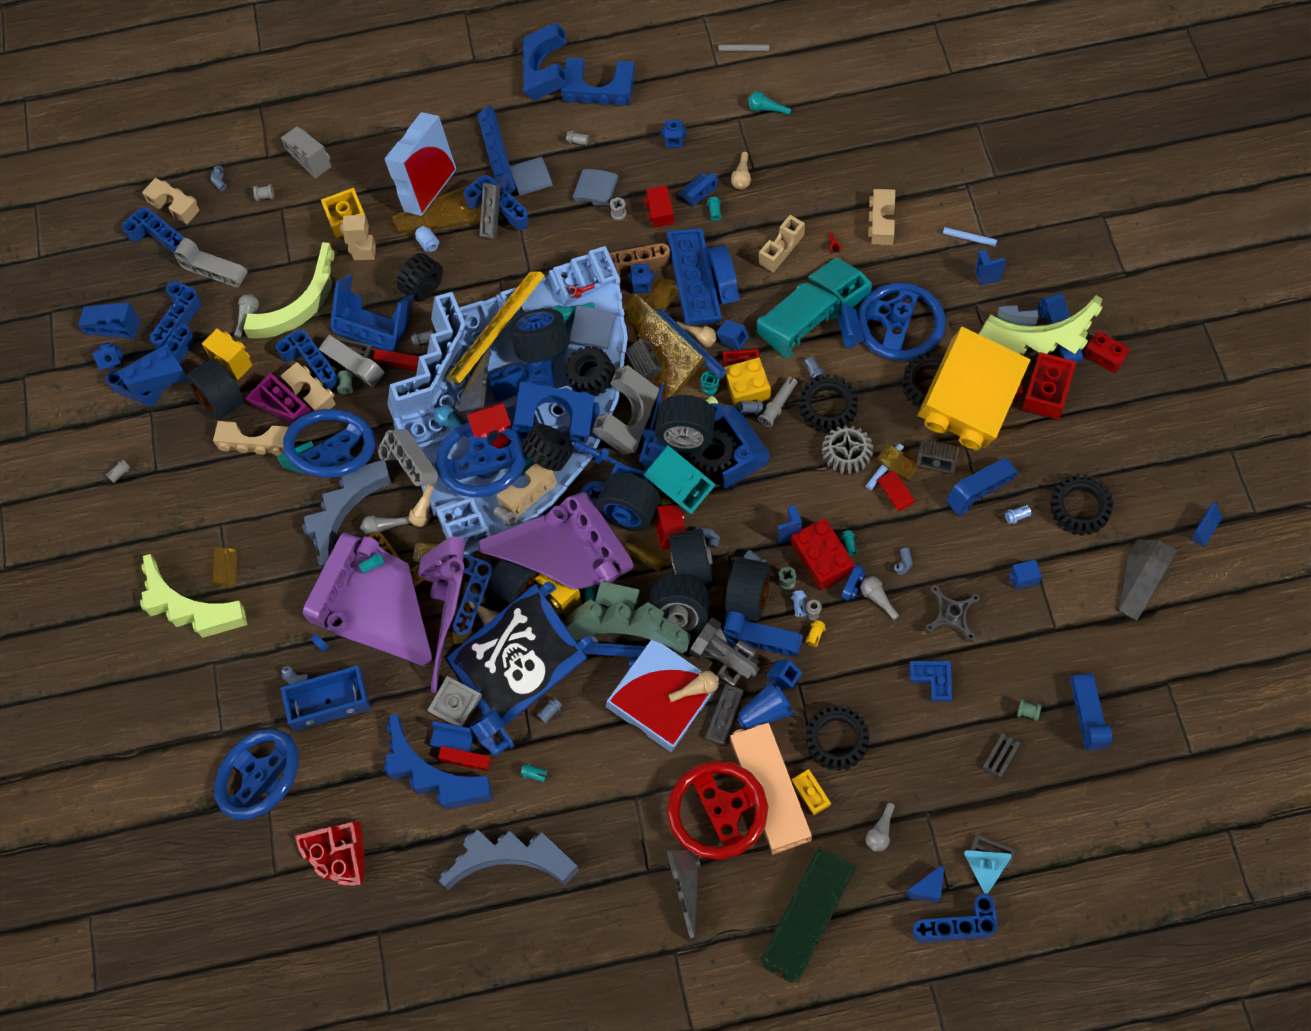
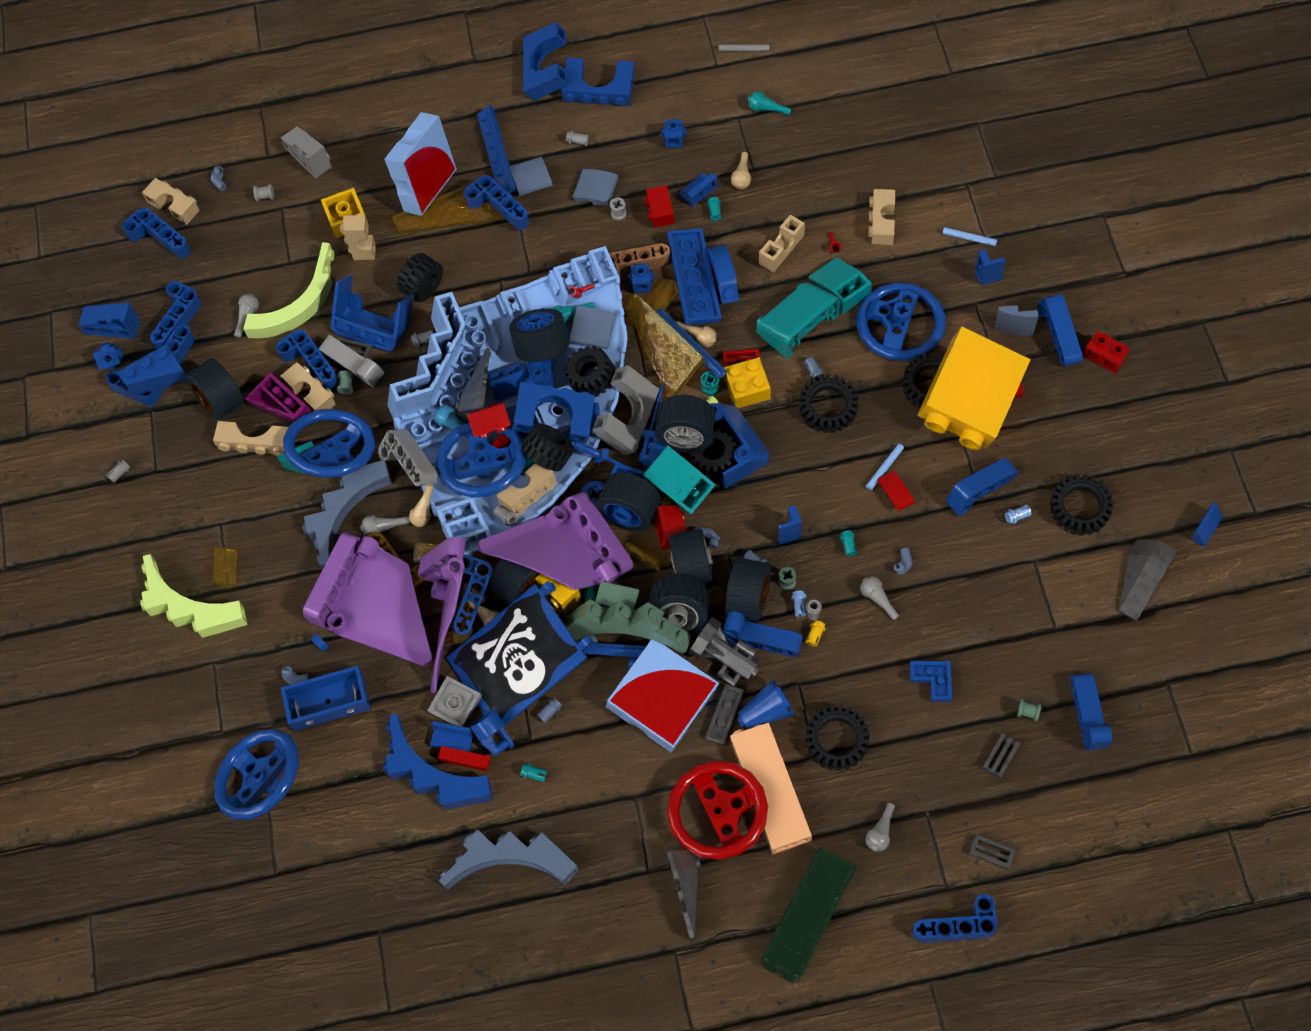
(208, 265): light grey beam -> none
(228, 353): yellow brick -> none
(335, 852): red brick -> none
(371, 563): teal pin -> none
(396, 360): red piece -> none
(426, 239): light blue brick -> none
(489, 210): flat silver tile -> none
(494, 327): yellow tile -> none
(644, 360): flat silver brick -> none
(704, 683): tan piece -> none
(732, 334): blue brick -> none
(750, 406): sand blue pin -> none
(773, 408): light grey pin -> none
(785, 673): blue brick -> none
(811, 792): yellow plate -> none
(822, 554): red brick -> none
(850, 326): blue panel -> none
(850, 590): blue plate -> none
(861, 446): light grey gear -> none
(894, 460): clear yellow slope -> none
(929, 888): blue slope -> none
(937, 456): flat silver brick -> none
(952, 613): flat silver piece -> none
(987, 866): medium azure piece -> none
(1025, 575): blue brick -> none
(1049, 385): red slope -> none
(1068, 333): yellowish green arch -> none

